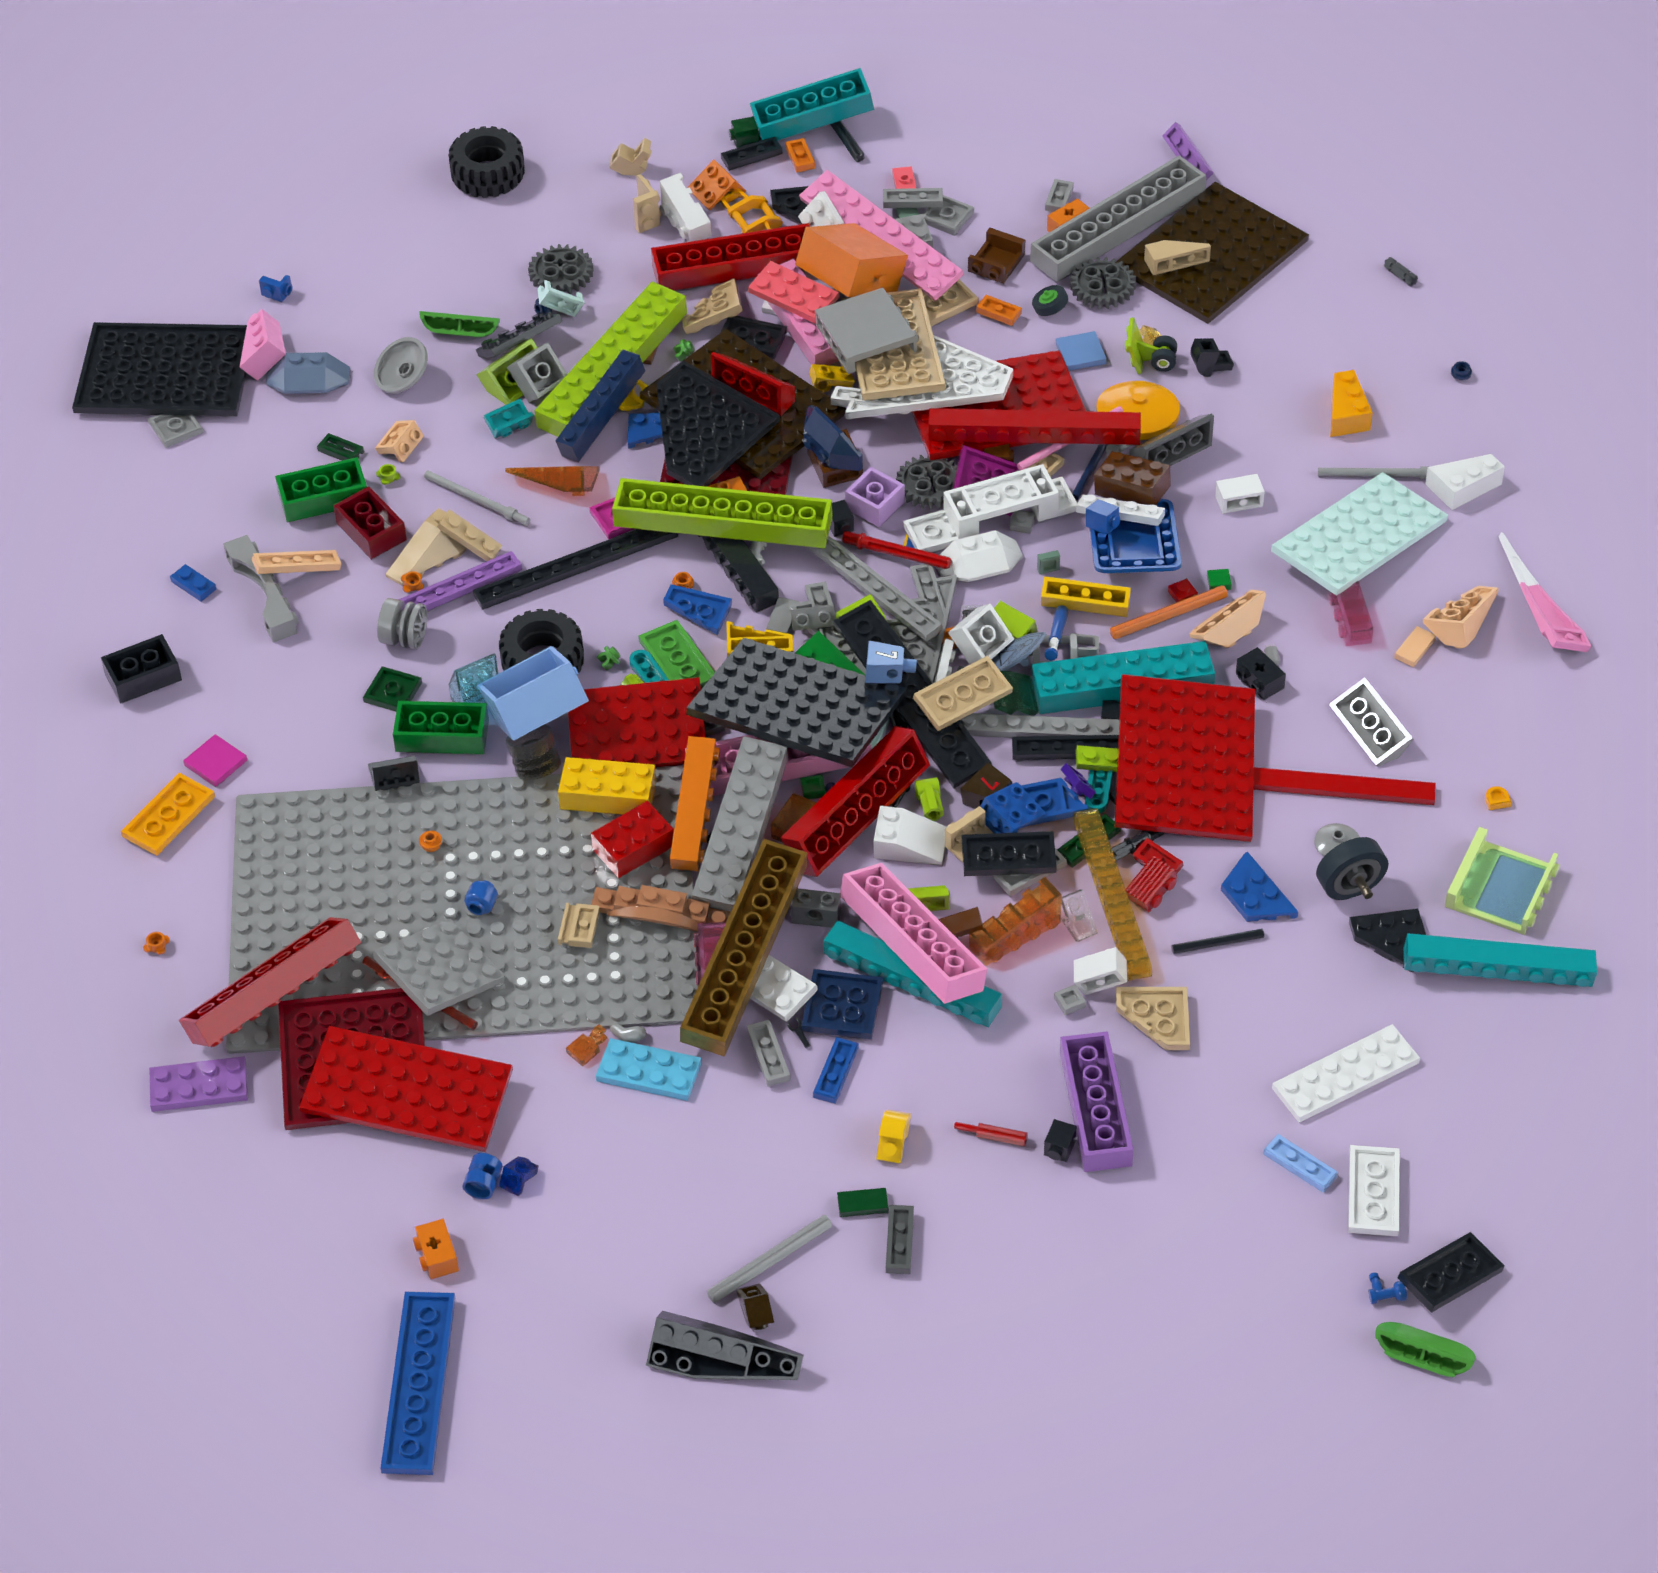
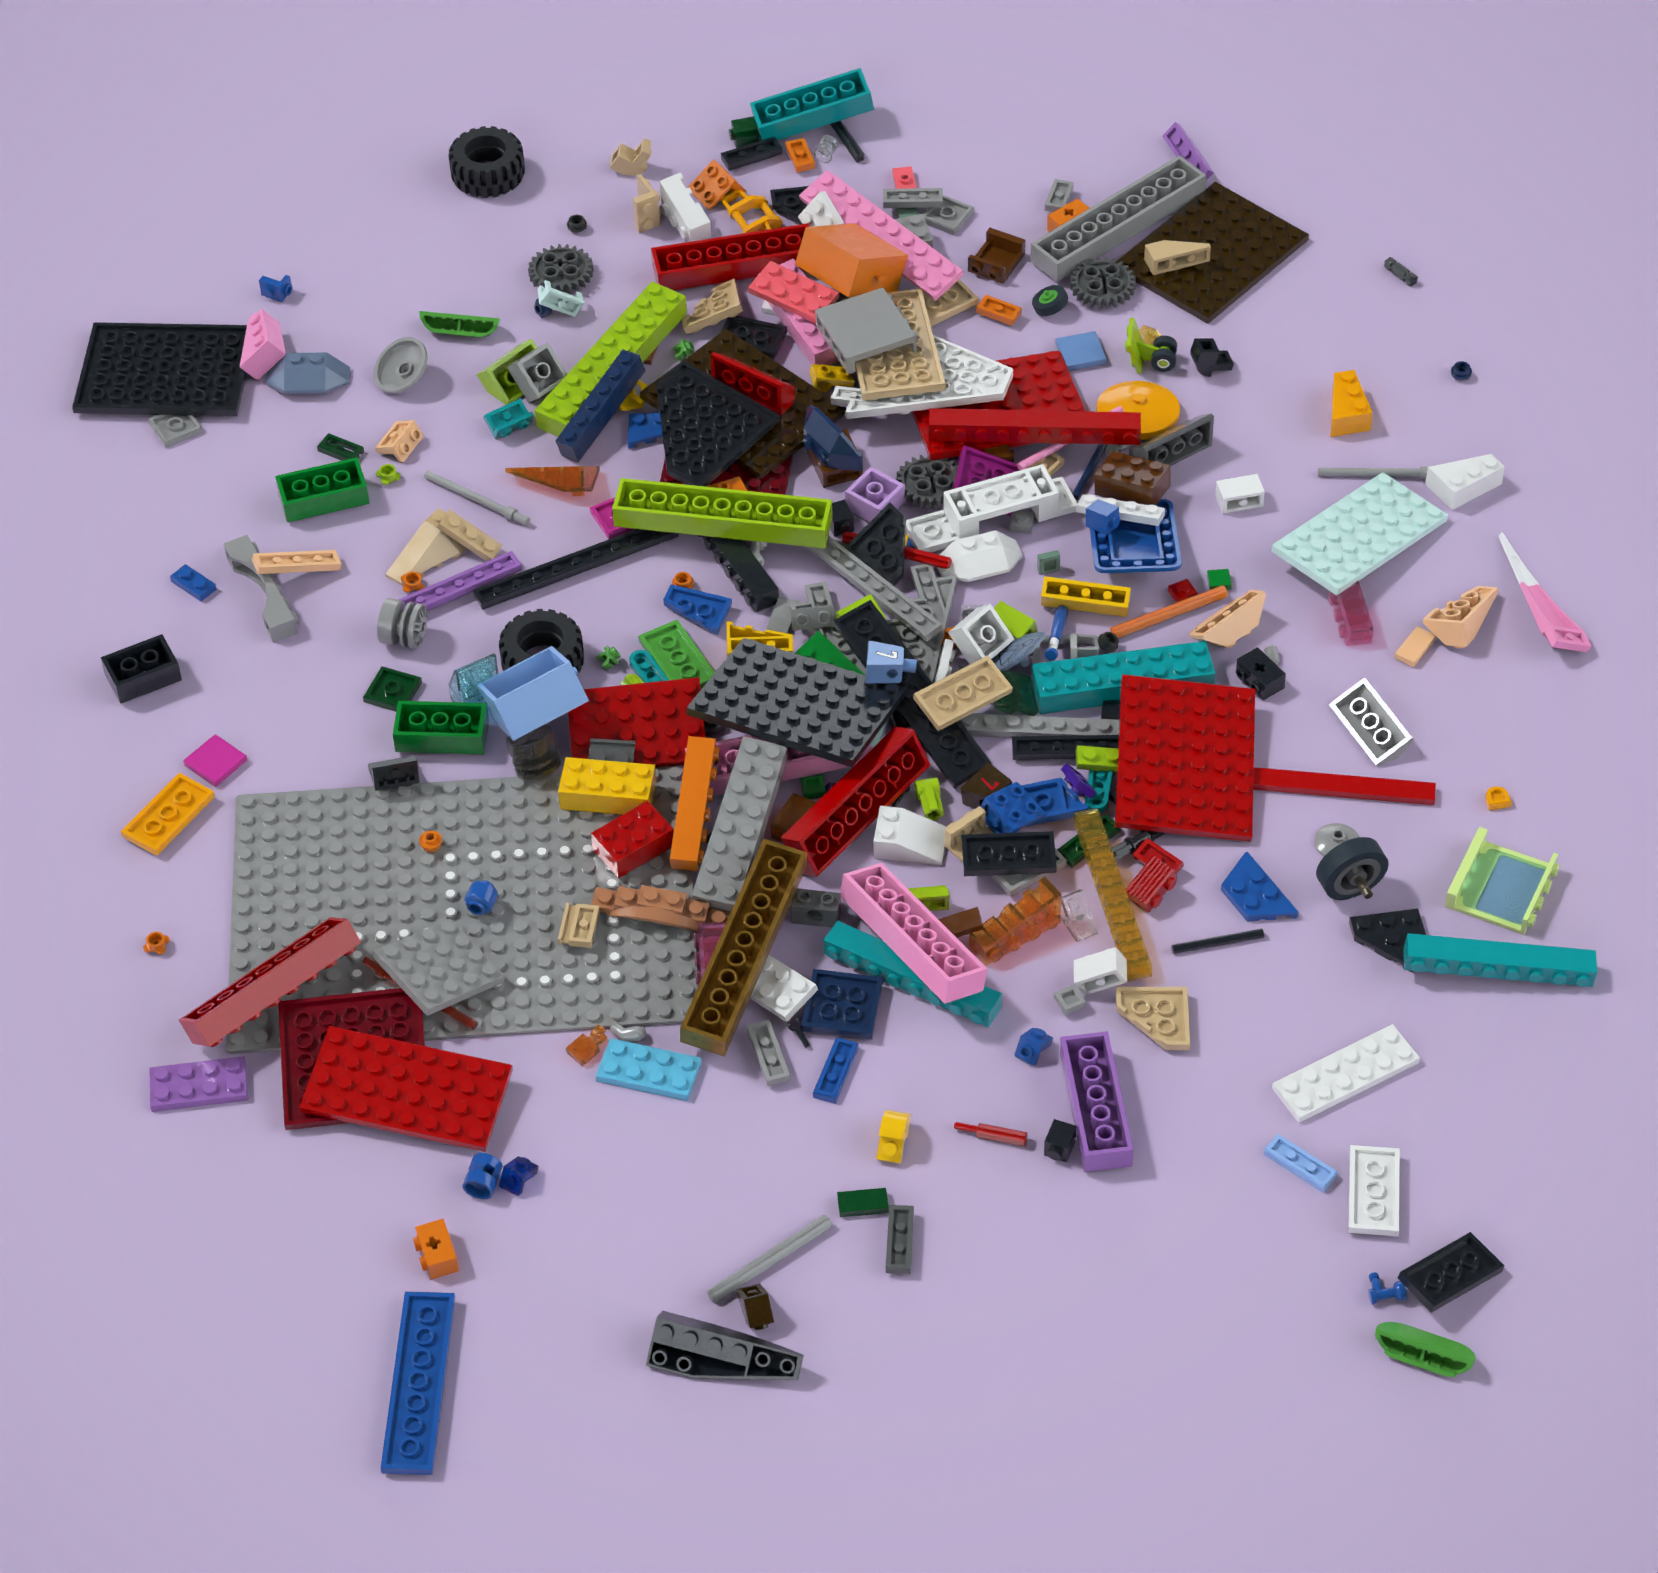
(370, 522): dark red brick -> none
(523, 332): black plate -> none
(576, 223): none -> pearl dark grey plate
(612, 750): none -> dark grey plate
(825, 150): none -> clear wheel
(883, 544): none -> black plate
(1032, 1044): none -> blue bracket
(1108, 642): none -> pearl dark grey plate

